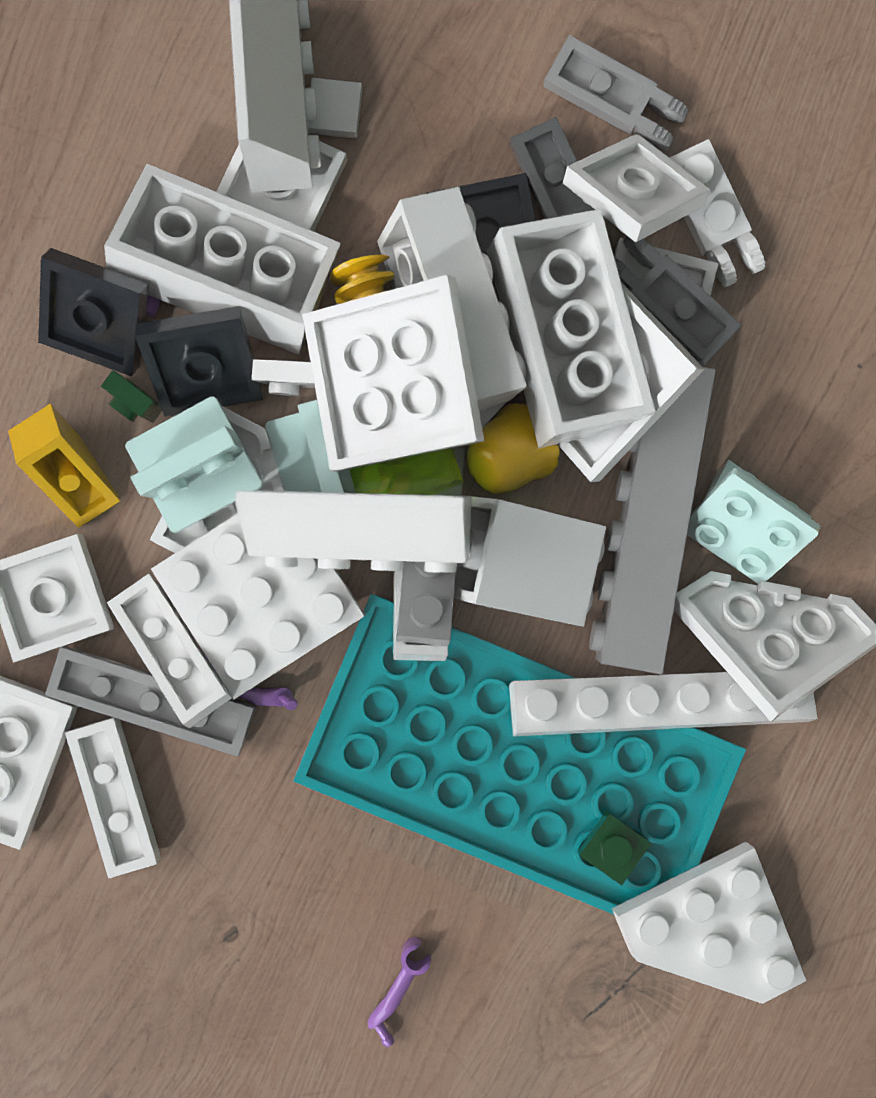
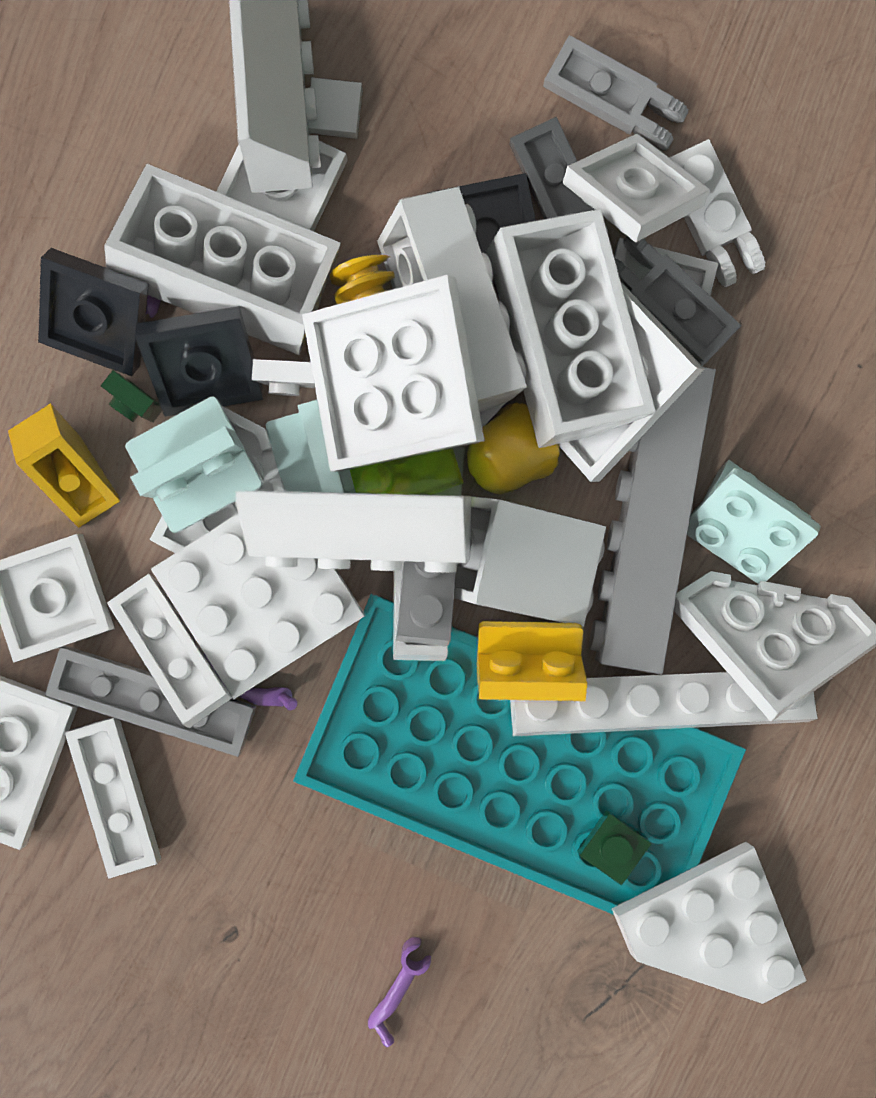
(530, 661): none -> yellow bracket

